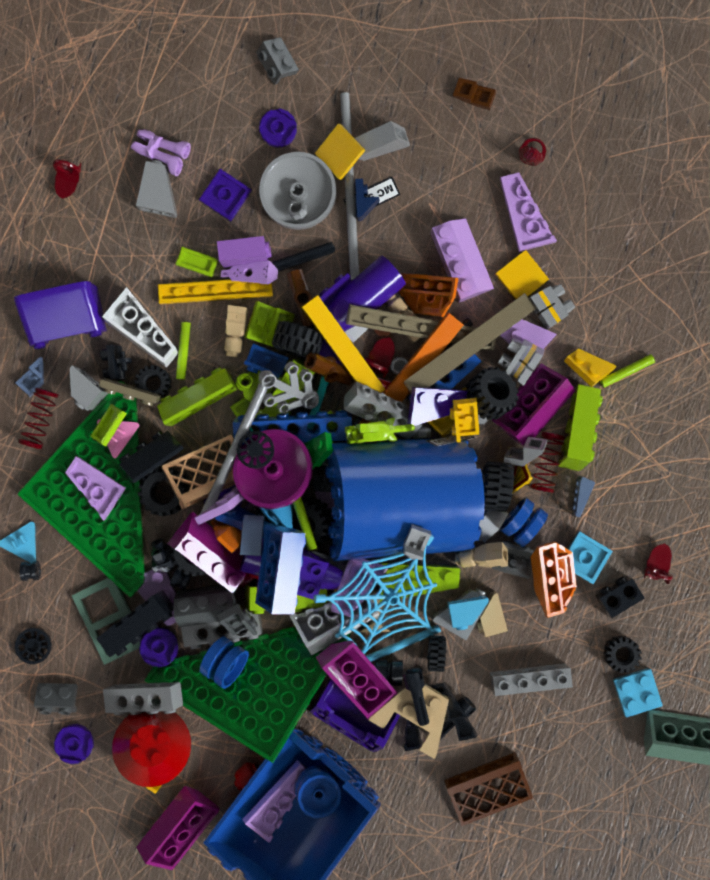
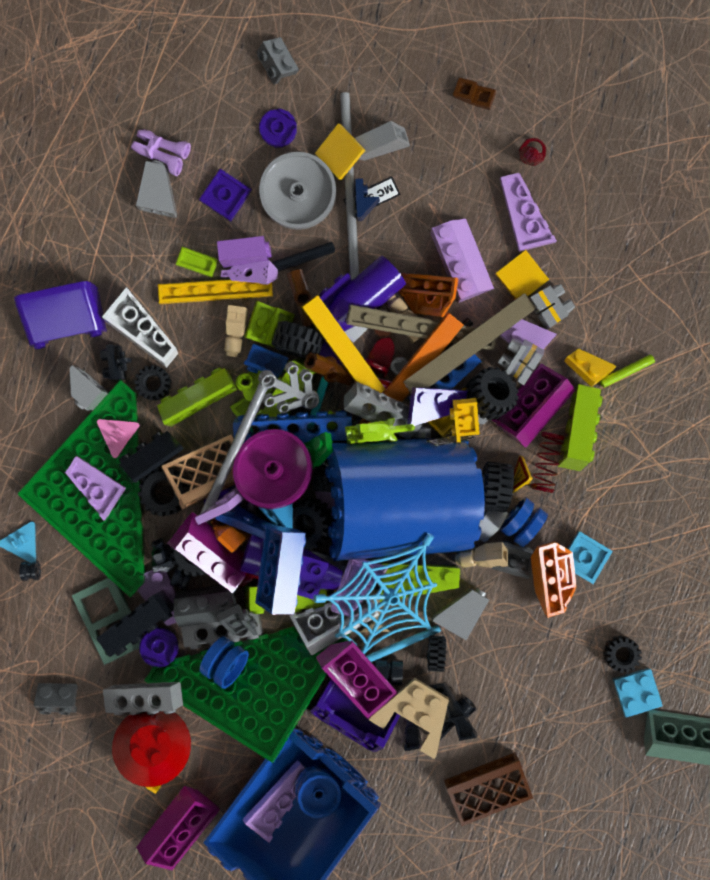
(29, 443): dark red piece -> none
(33, 378): sand blue slope -> none
(33, 645): black wheel -> none
(66, 177): dark red piece -> none
(74, 743): dark purple tile -> none
(108, 425): lime tile -> none
(129, 392): dark tan tile -> none
(183, 351): lime piece -> none
(244, 774): red head -> none
(252, 535): sand blue slope -> none
(255, 449): black wheel -> none
(297, 209): light grey tile -> none
(304, 524): lime piece -> none
(415, 682): black piece -> none
(416, 542): light grey bracket -> none
(466, 611): medium azure slope -> none
(492, 618): tan slope -> none
(531, 679): light grey brick -> none
(532, 449): light grey slope -> none
(582, 492): sand blue slope -> none
(621, 601): black brick -> none
(659, 563): dark red piece -> none

